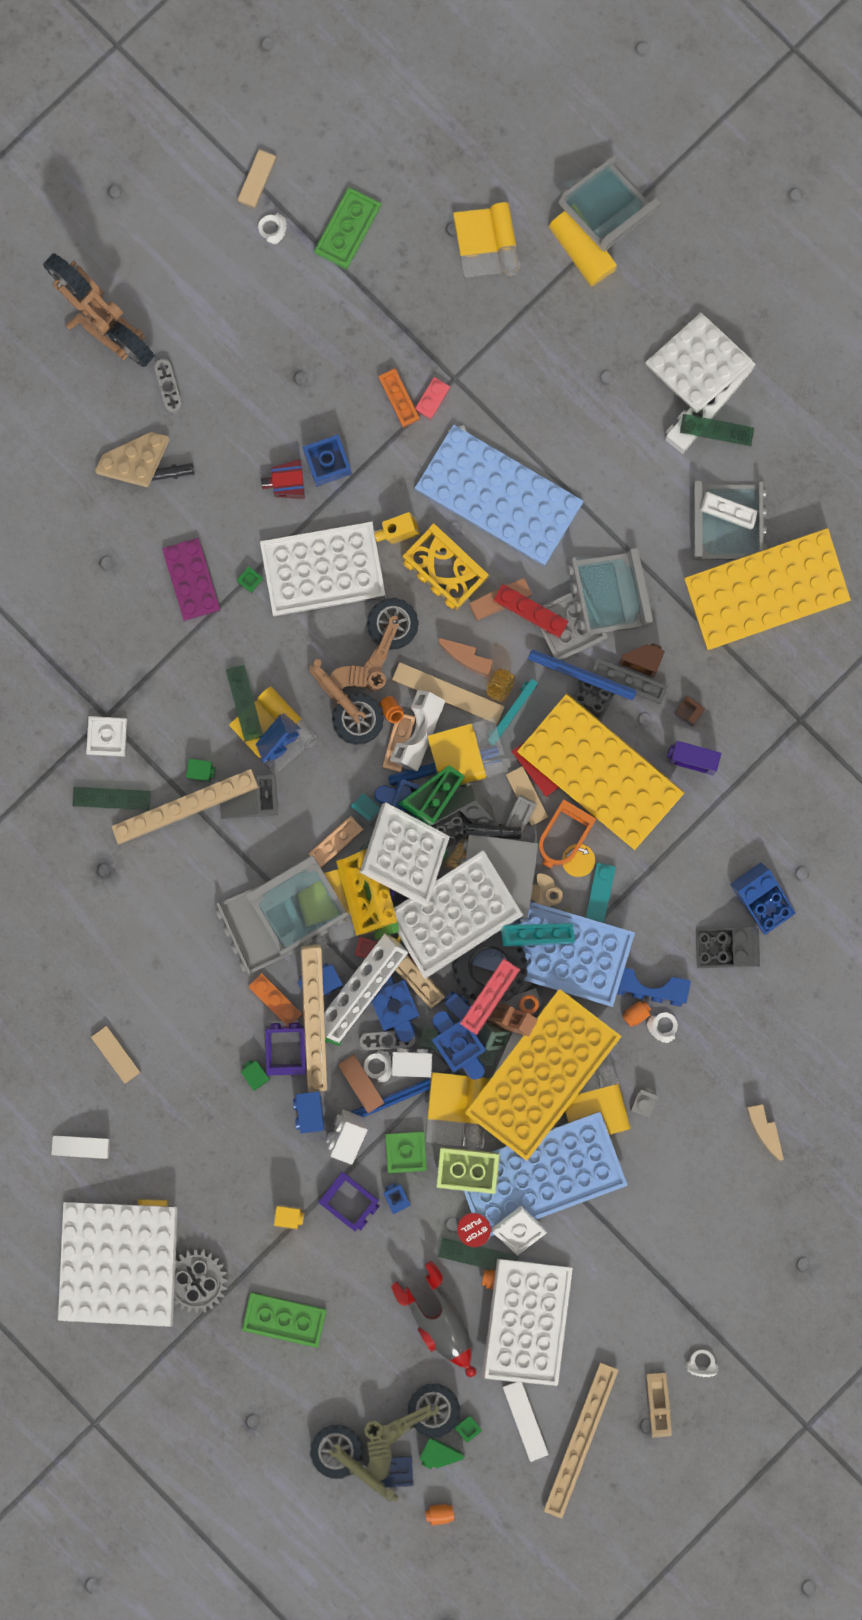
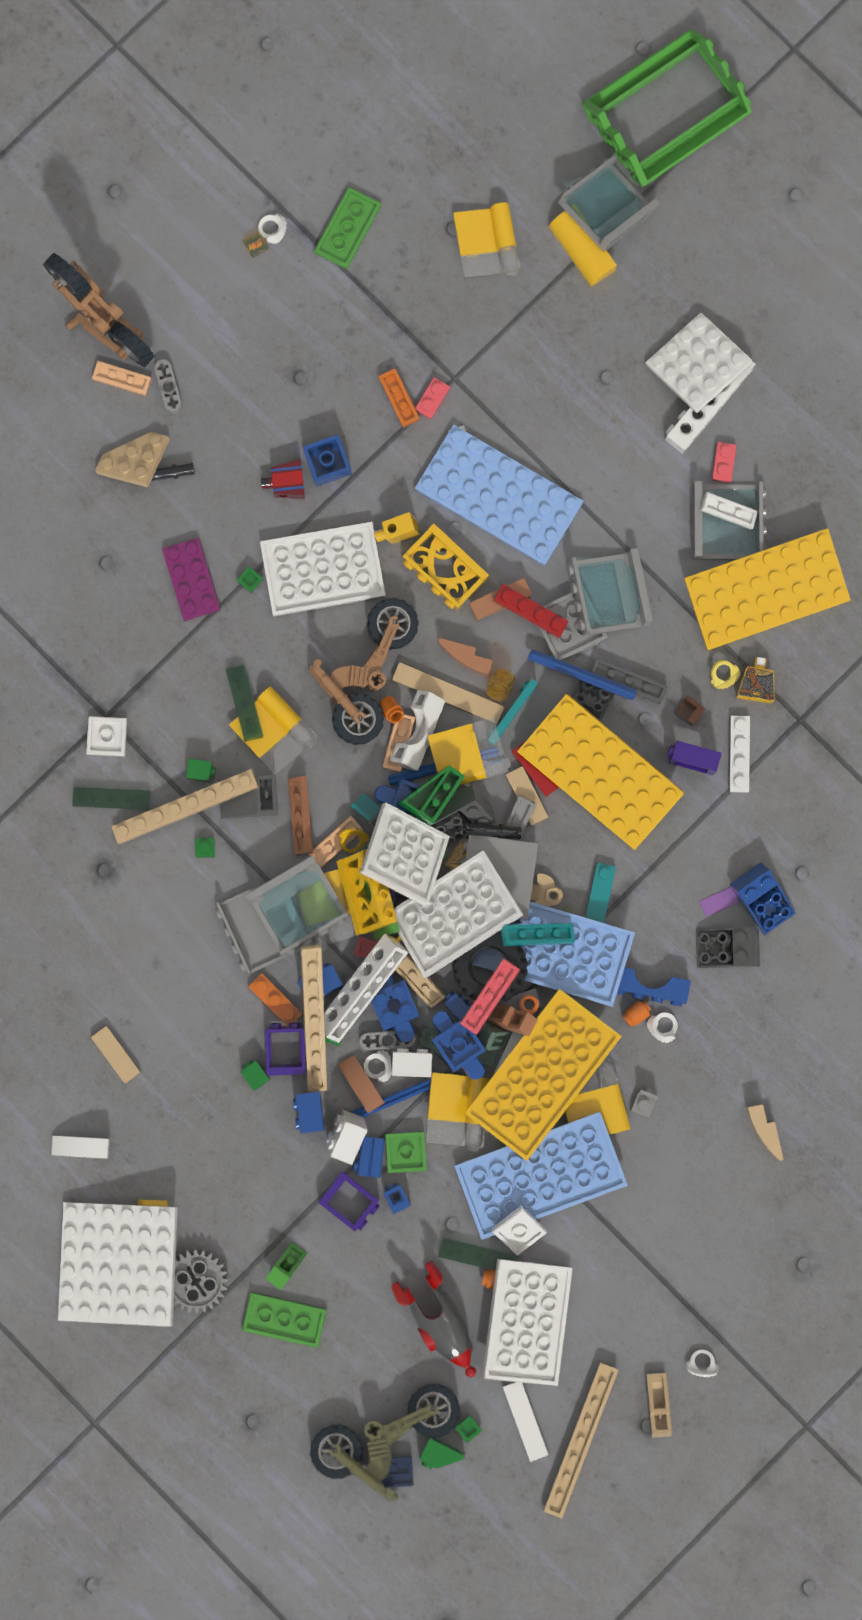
(121, 378): none -> light nougat tile
(204, 847): none -> green plate
(255, 244): none -> clear yellow tile
(257, 179): tan tile -> none
(277, 737): blue slope -> none
(286, 1266): none -> bright green slope
(288, 1216): yellow brick -> none
(300, 815): none -> nougat plate
(346, 833): none -> yellow piece
(370, 1157): none -> blue brick
(439, 1514): orange brick -> none
(468, 1170): yellowish green brick -> none
(474, 1230): red sticker -> none
(575, 813): orange window -> none
(582, 862): yellow sticker -> none
(643, 659): reddish brown slope -> none
(645, 73): none -> bright green door
(717, 430): clear green plate -> none
(719, 901): none -> medium lavender sticker
(724, 462): none -> coral plate
(734, 675): none -> light yellow piece
(739, 754): none -> white plate
(757, 683): none -> torso

